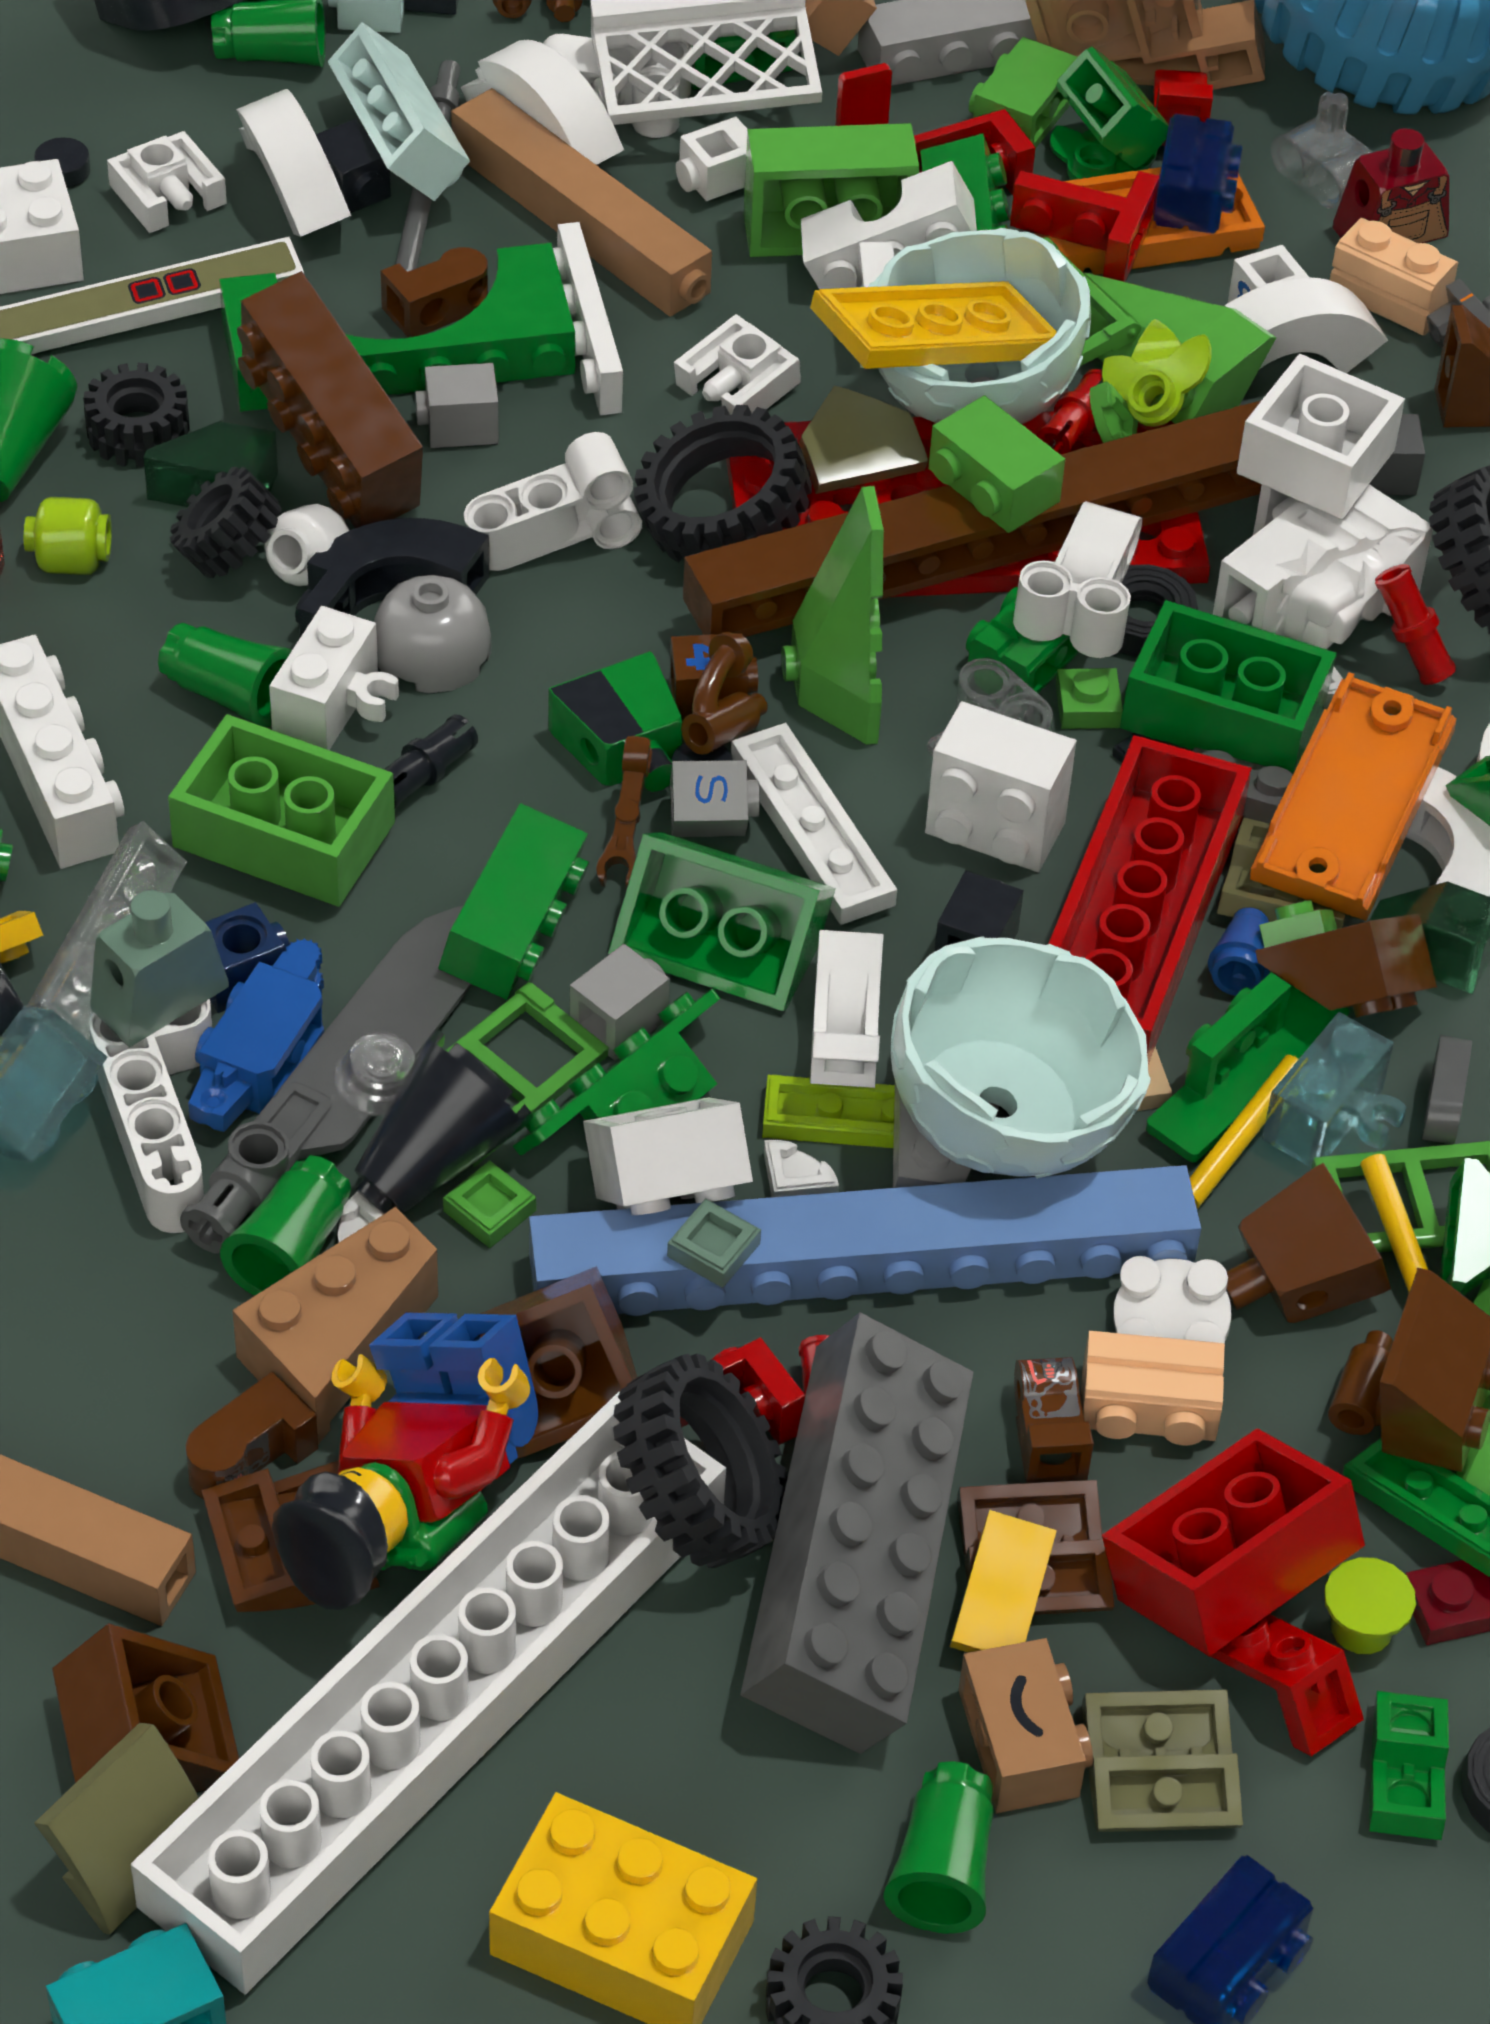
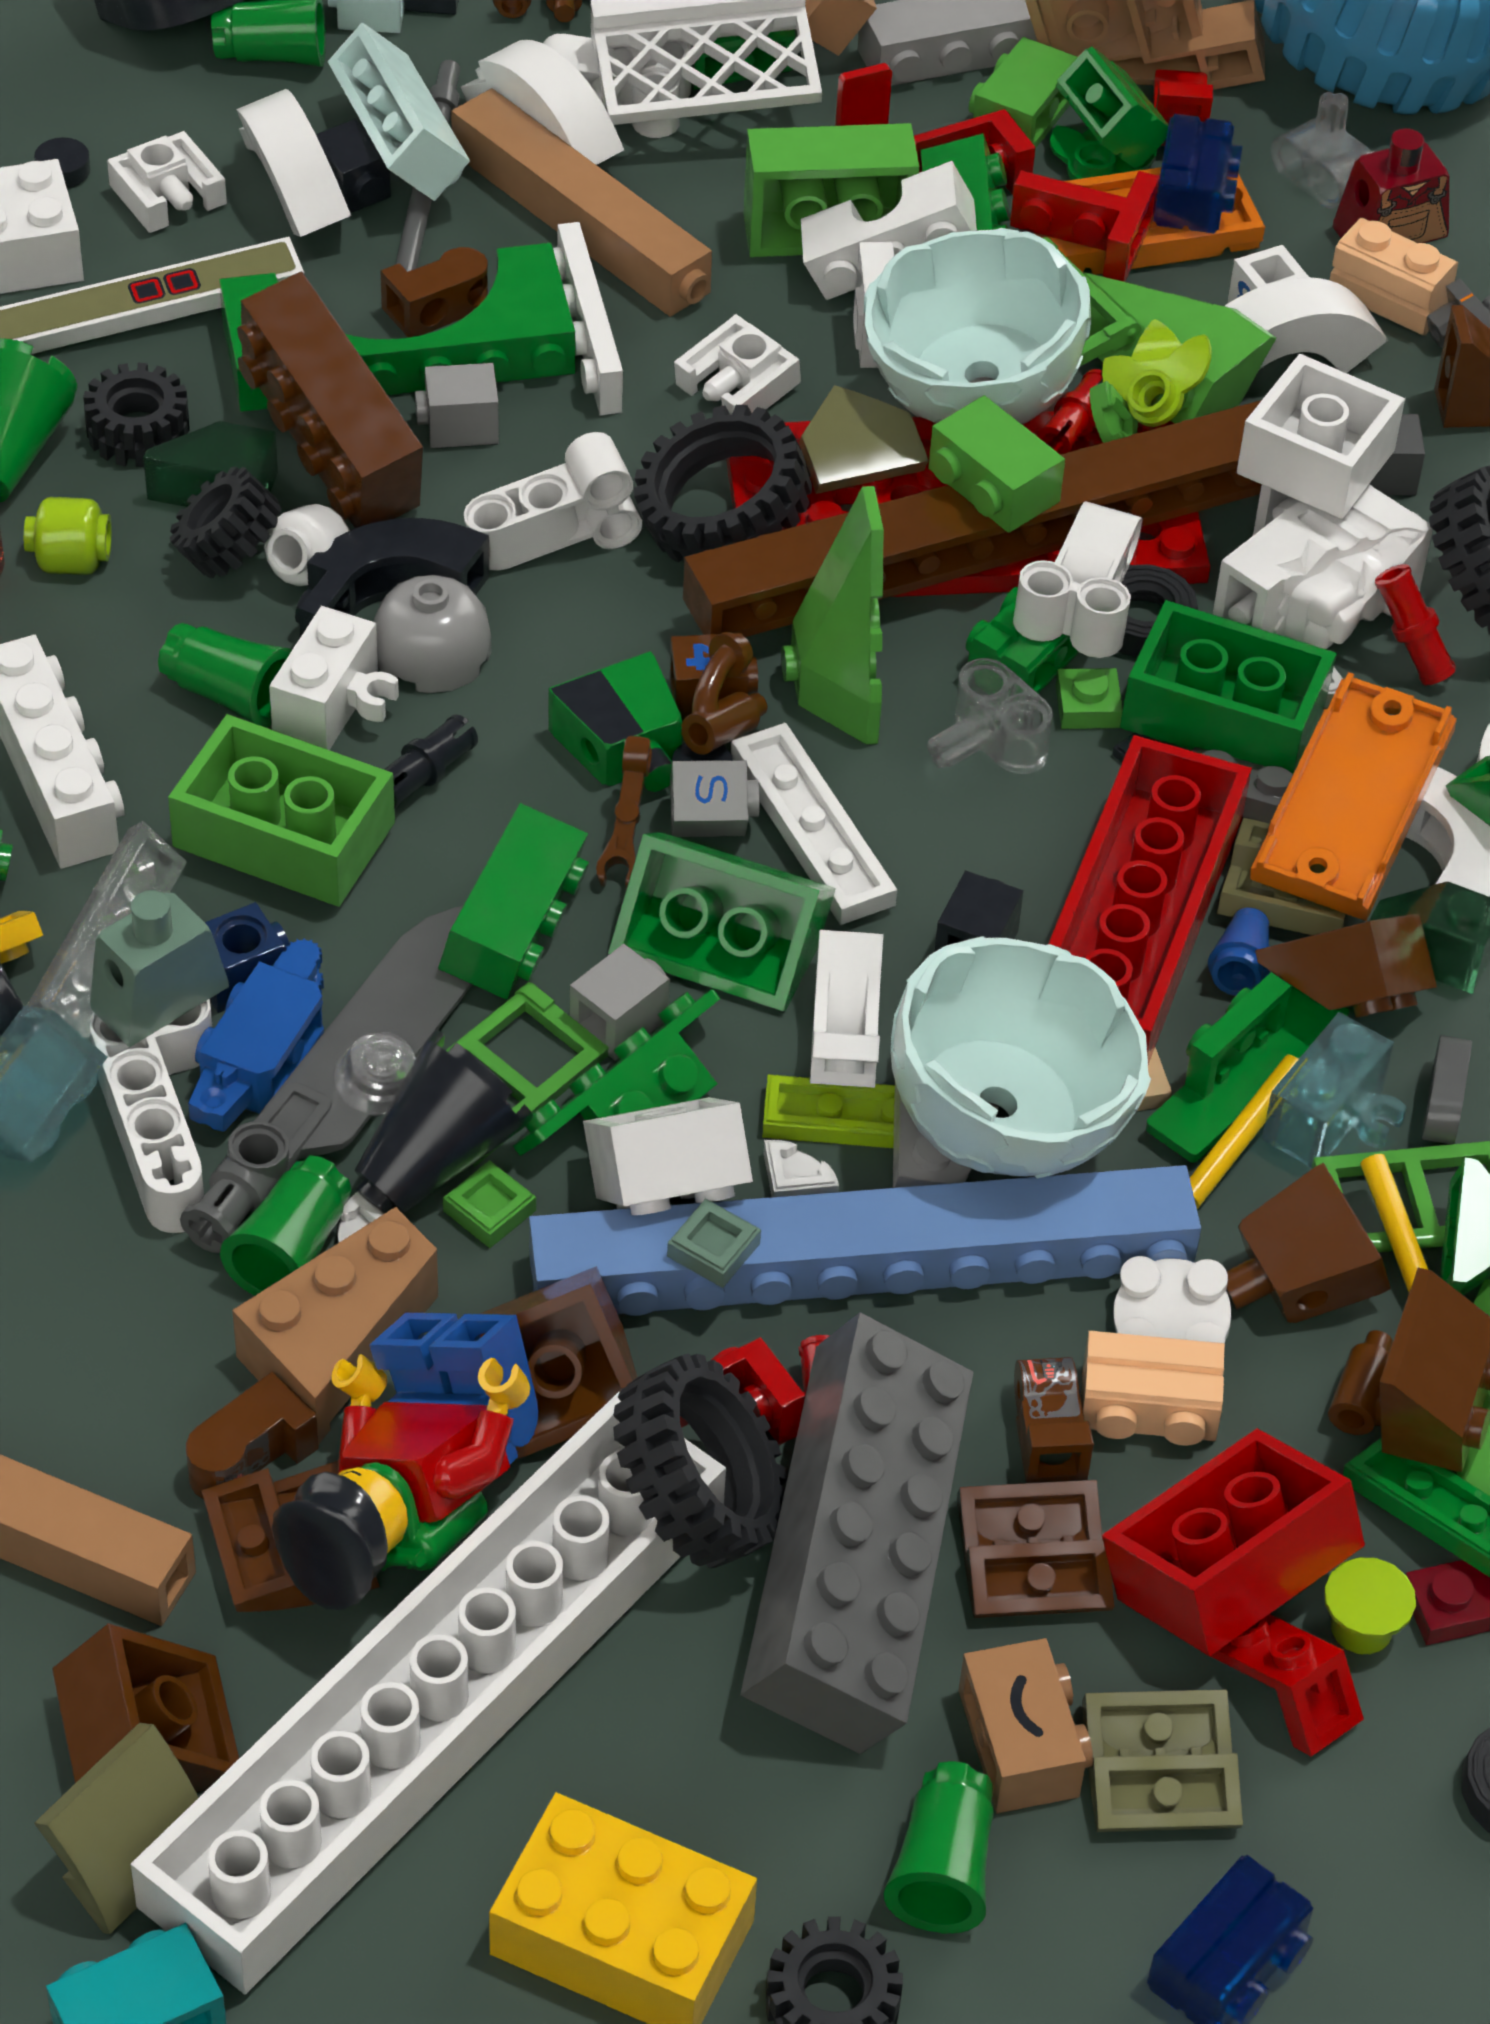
(713, 159): white brick -> none
(932, 323): yellow tile -> none
(1000, 786): white brick -> none
(1003, 1583): yellow tile -> none
(1296, 922): bright green plate -> none
(1409, 1765): green slope -> none

